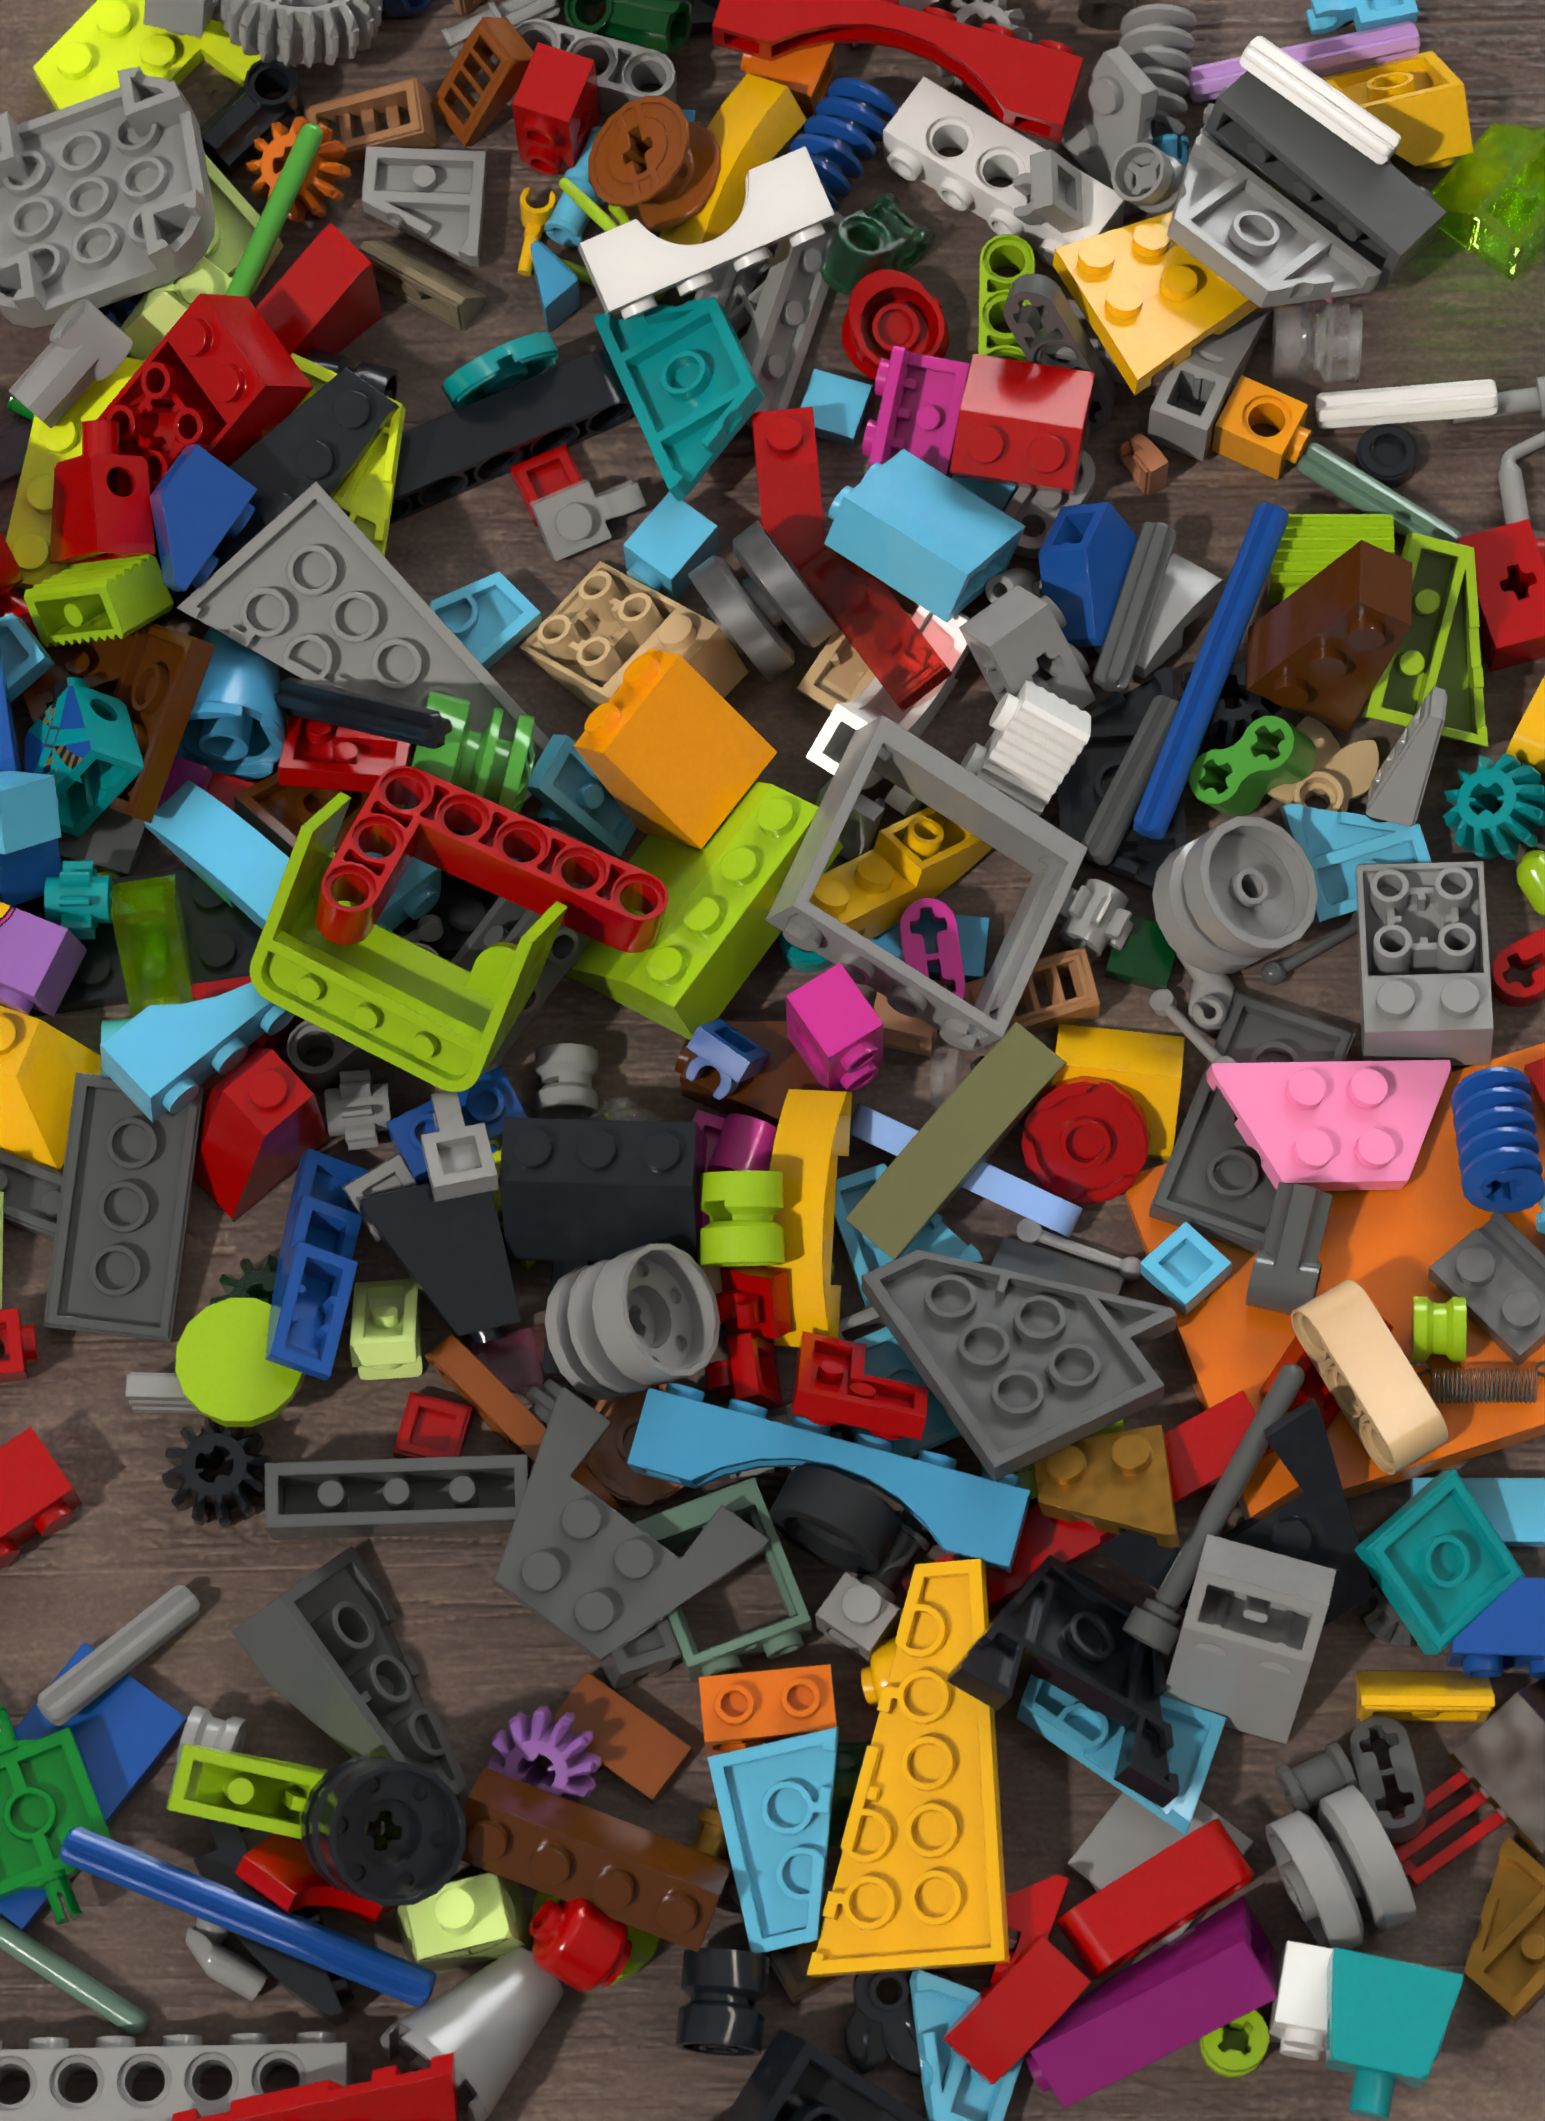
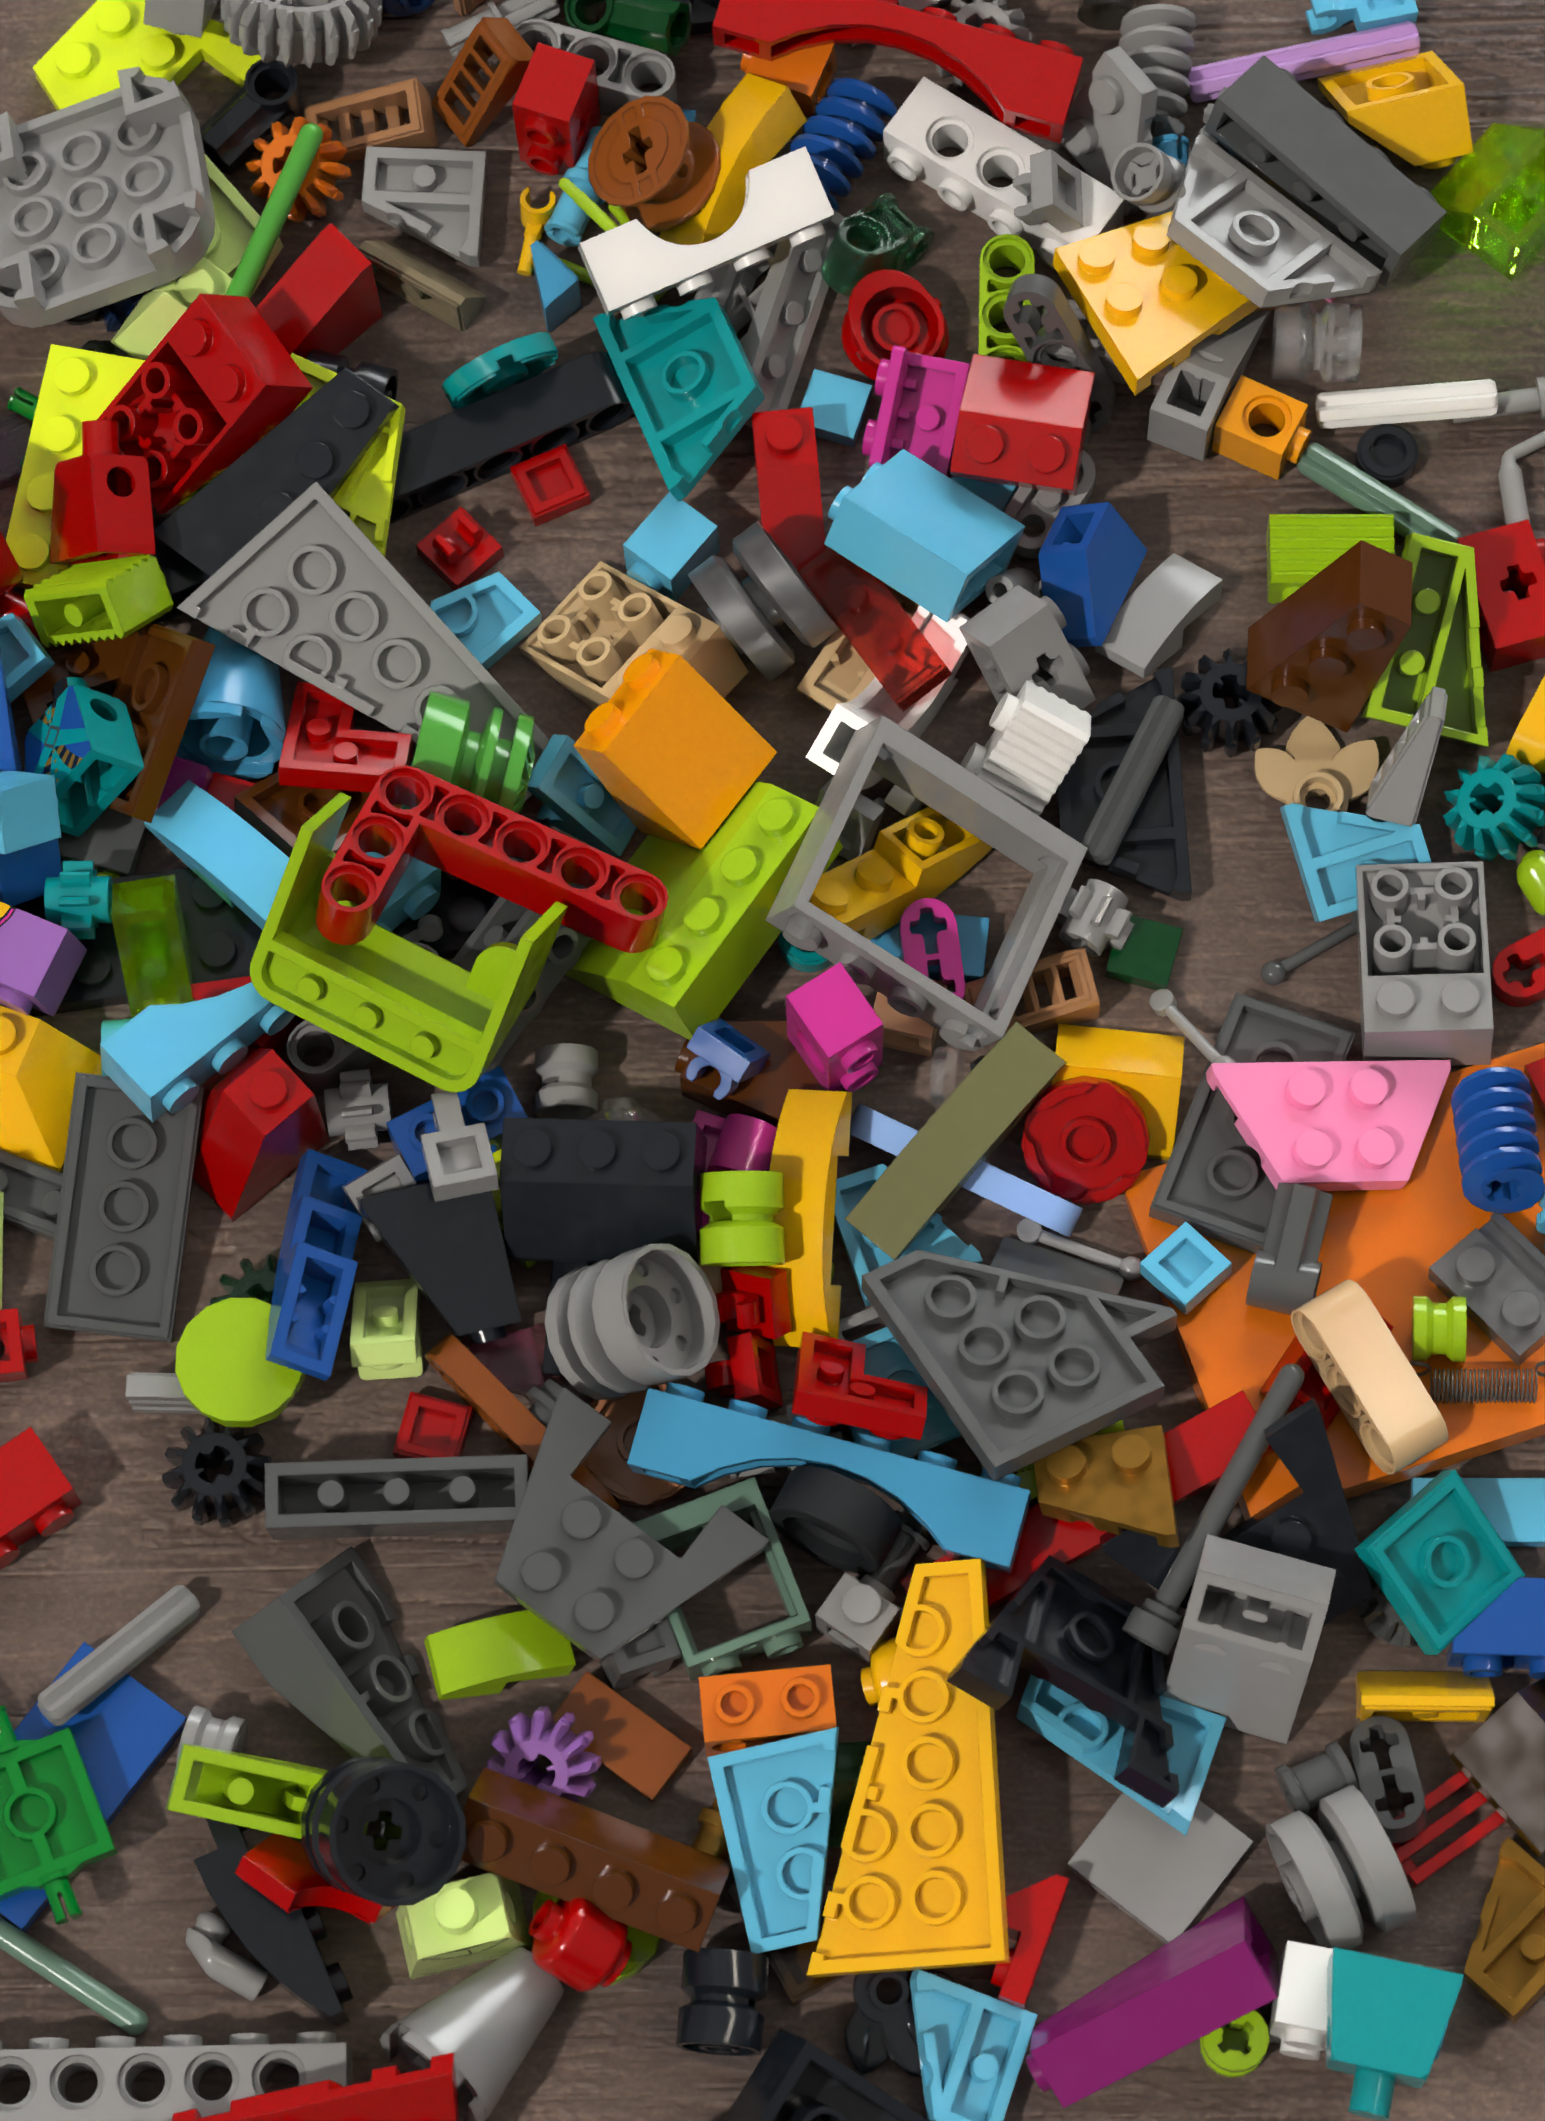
(81, 350): light grey piece -> none
(193, 513): blue slope -> none
(248, 1916): blue axle -> none
(363, 712): black axle -> none
(459, 549): none -> red tile
(493, 1651): none -> lime slope
(576, 517): light grey plate -> none
(1016, 2010): red slope -> none
(1134, 607): dark grey axle -> none
(1143, 463): nougat tile -> none
(1156, 1899): red beam -> none
(1209, 998): light grey arm -> none
(1210, 671): blue axle -> none
(1235, 895): light grey wheel -> none
(1240, 775): bright green axle -> none
(1320, 100): white axle -> none

